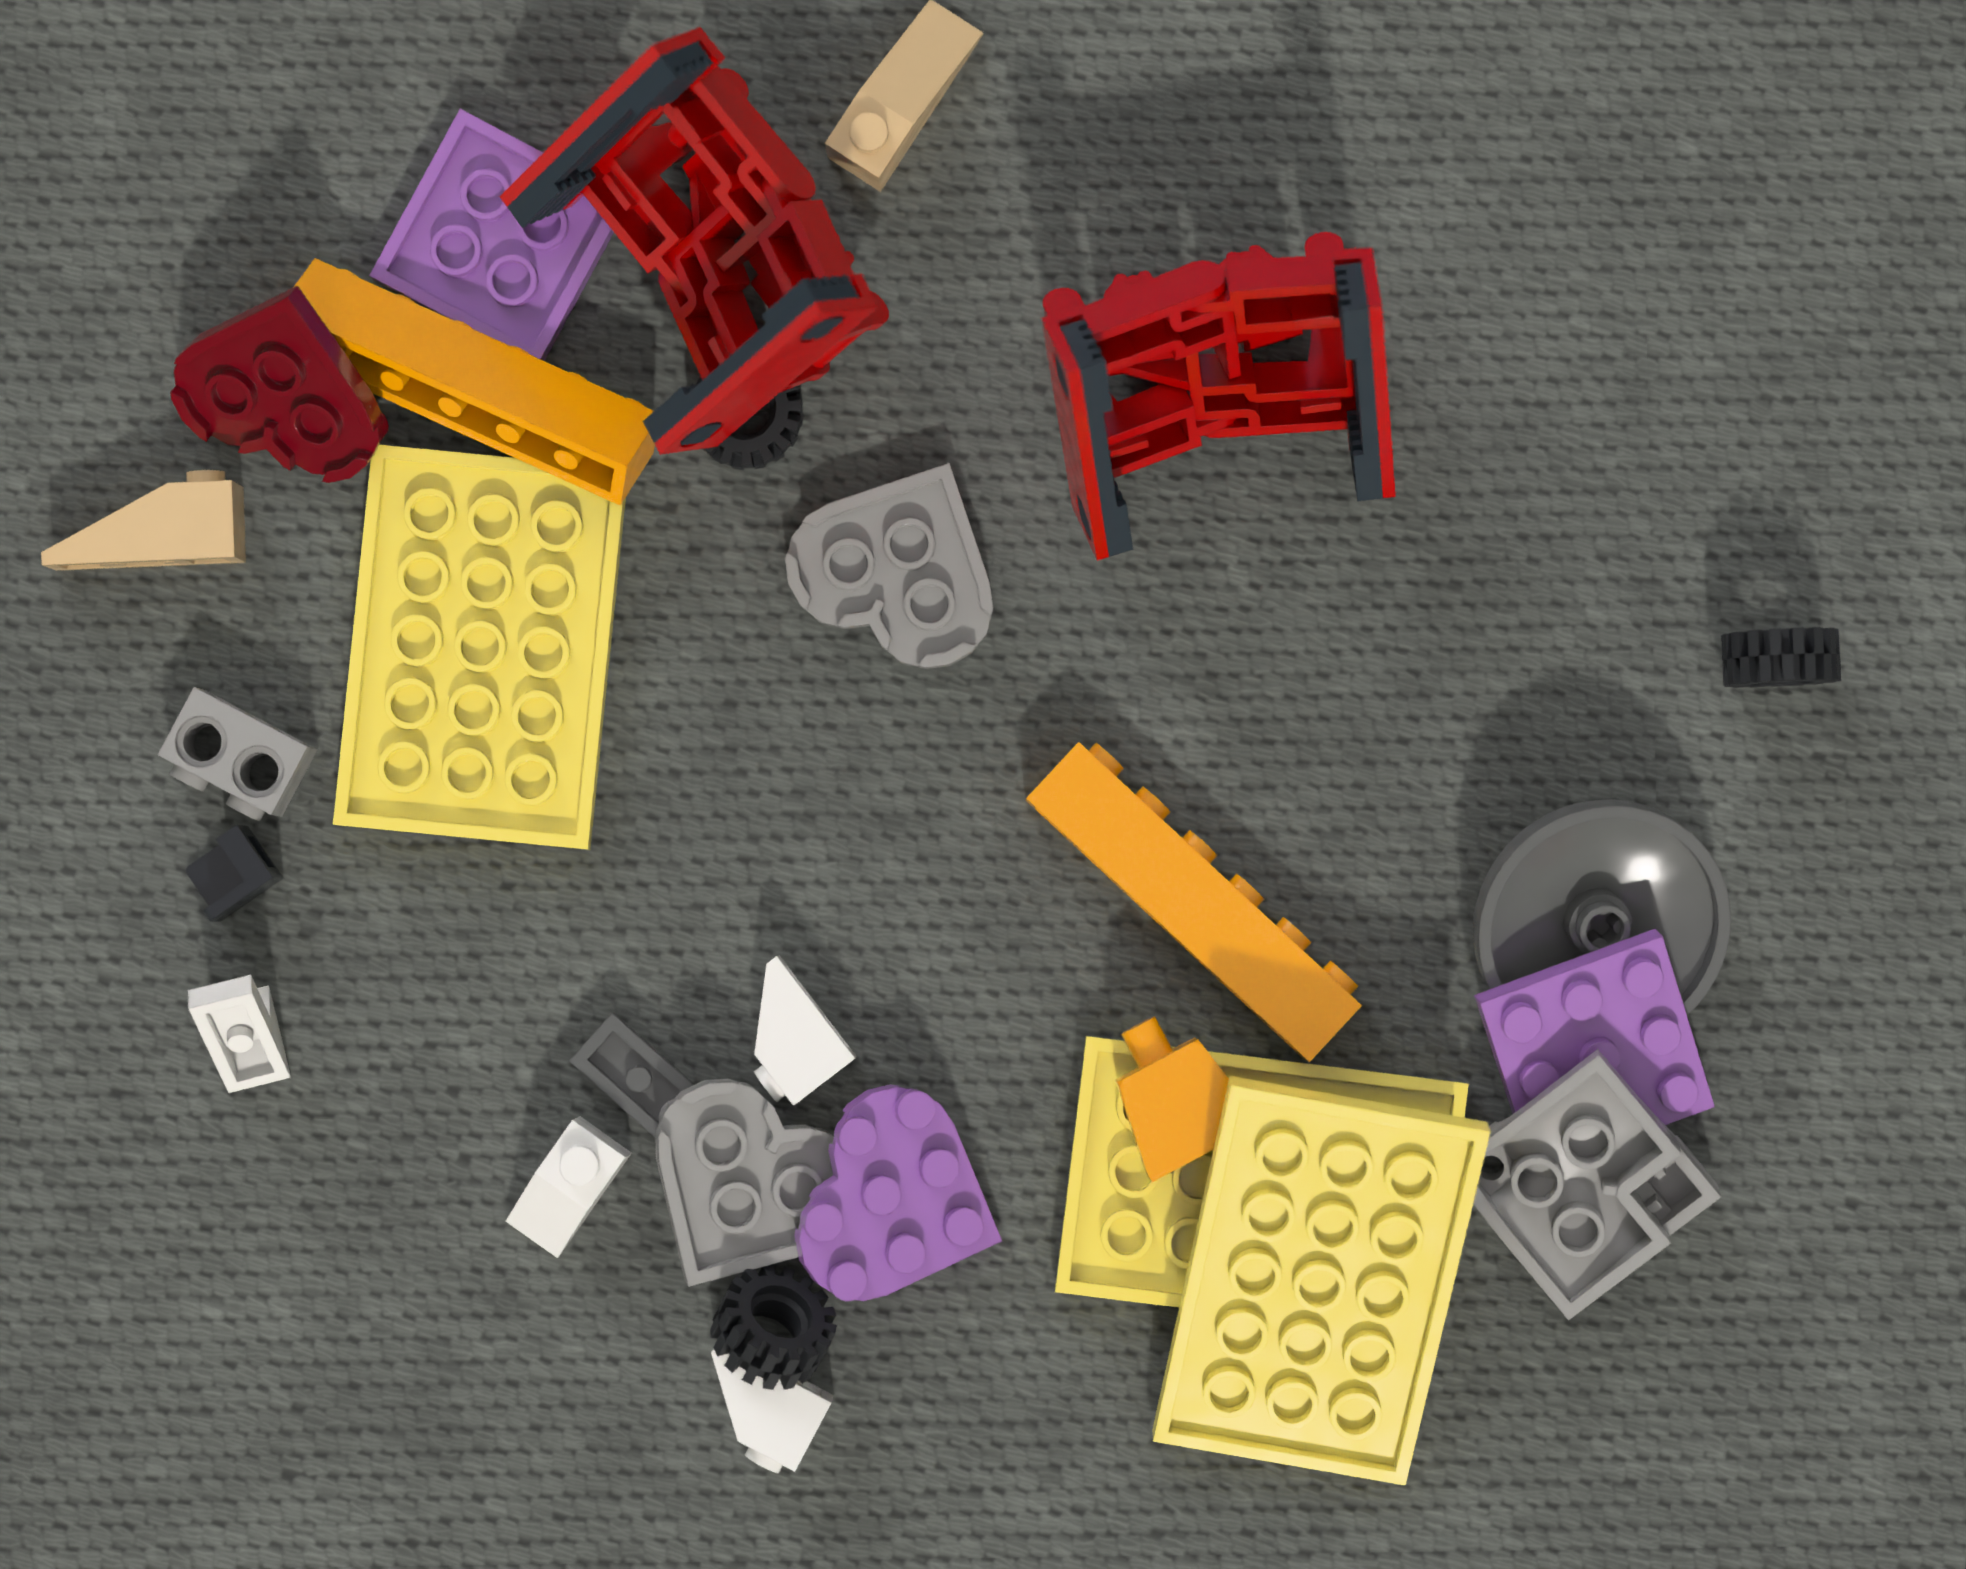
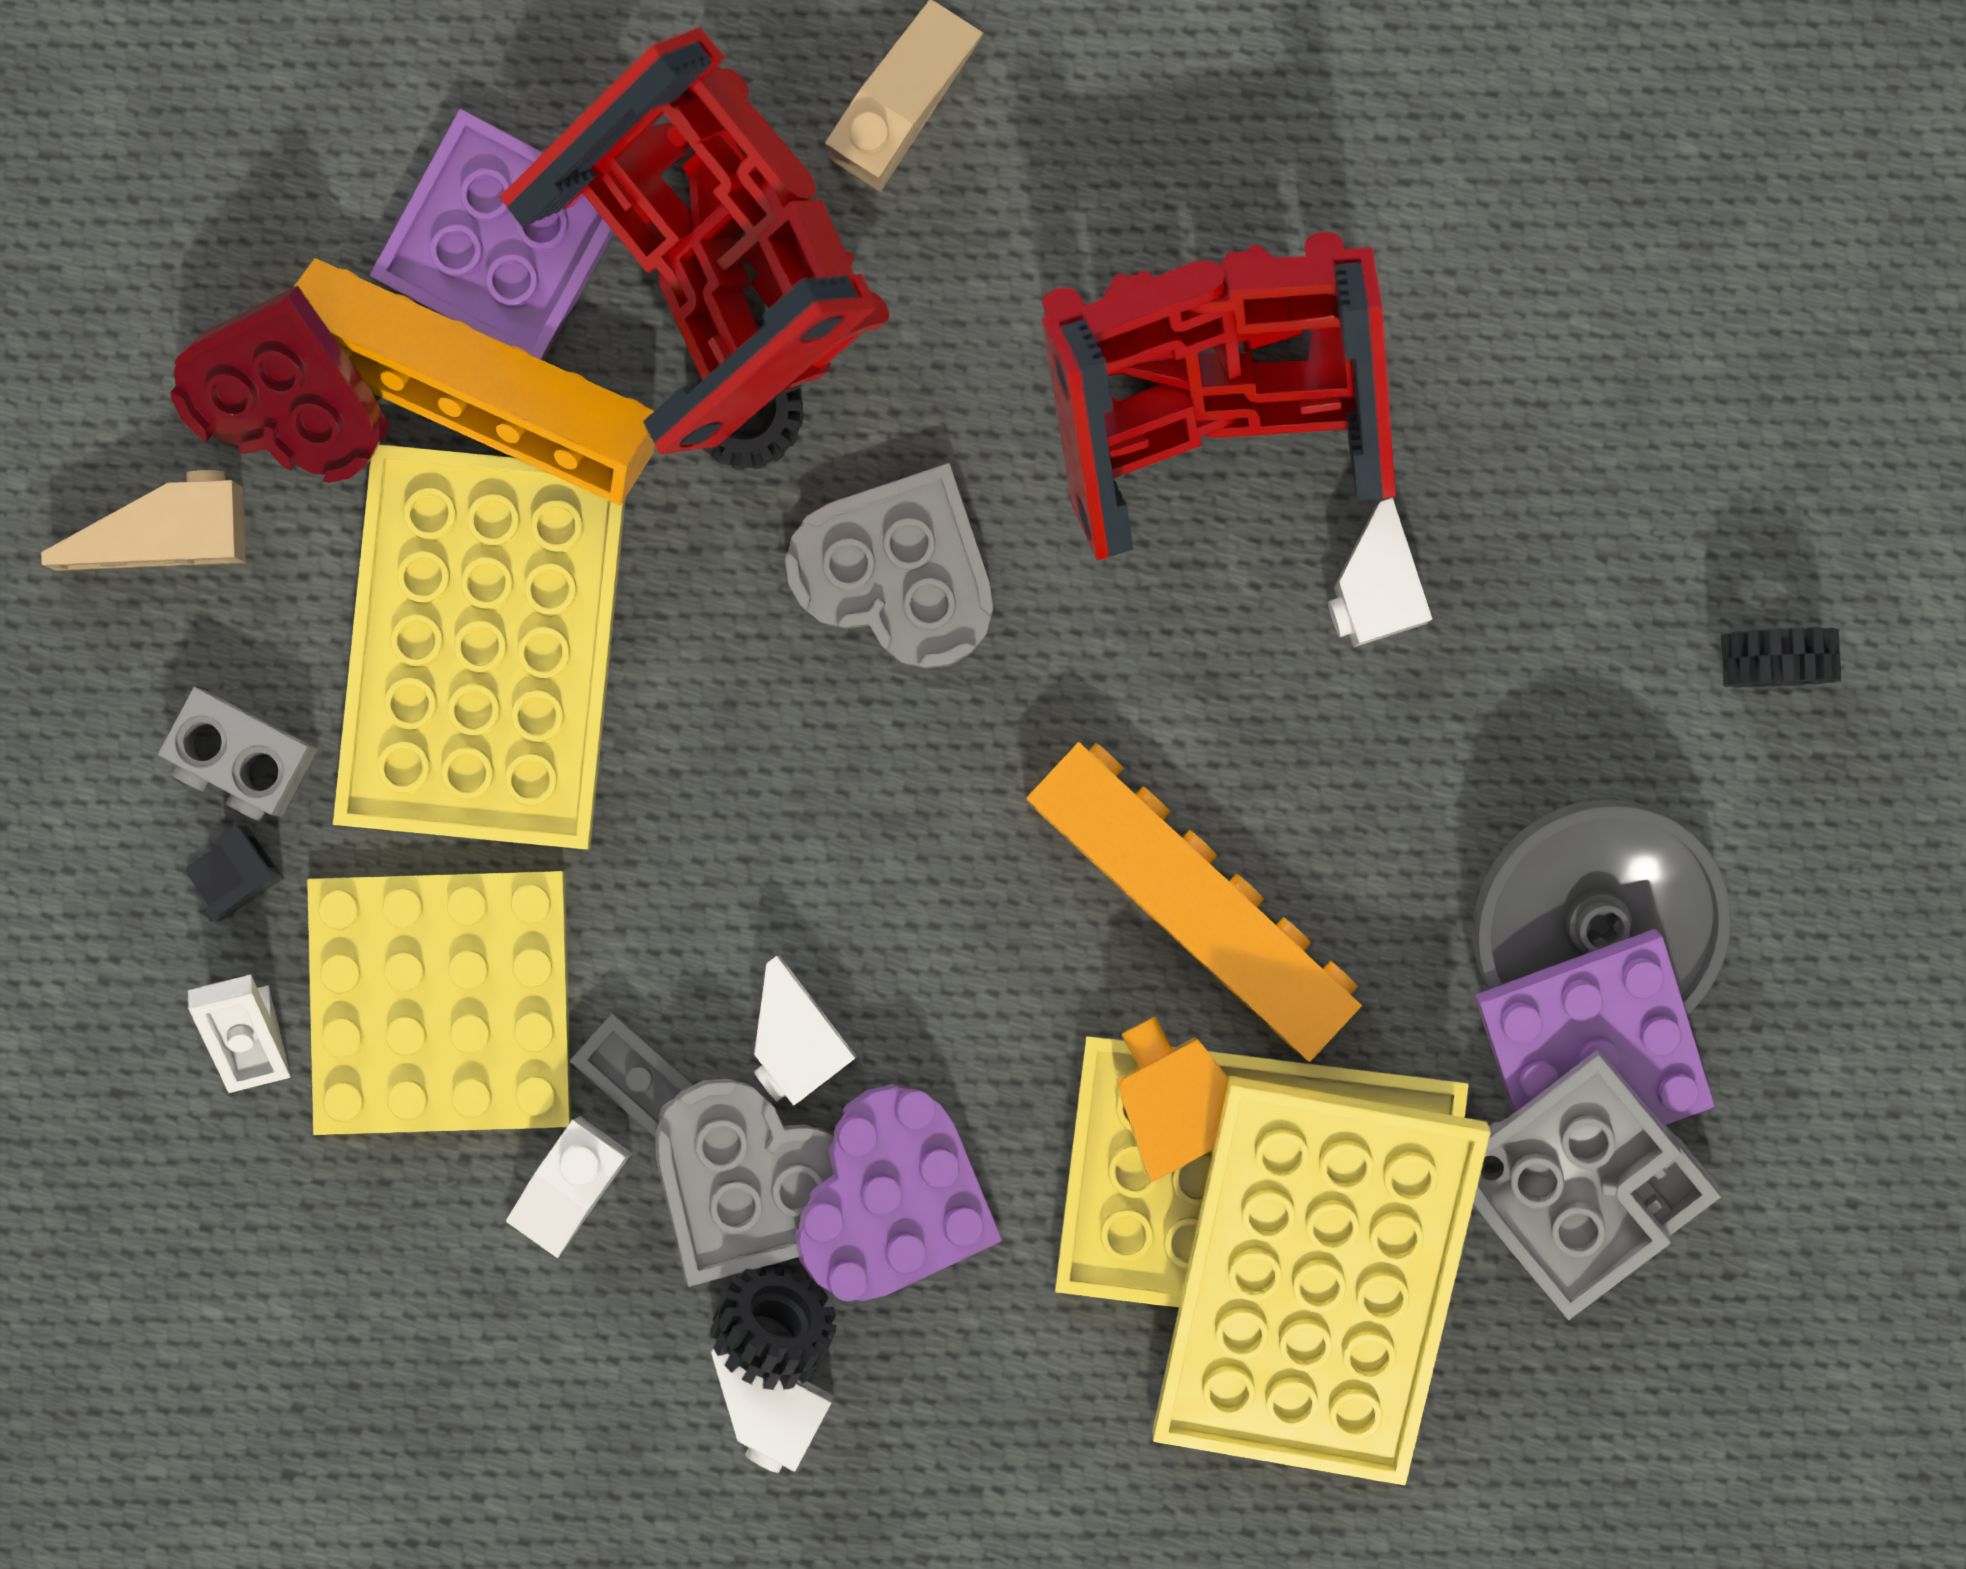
(439, 1003): none -> light yellow plate
(1379, 583): none -> white slope

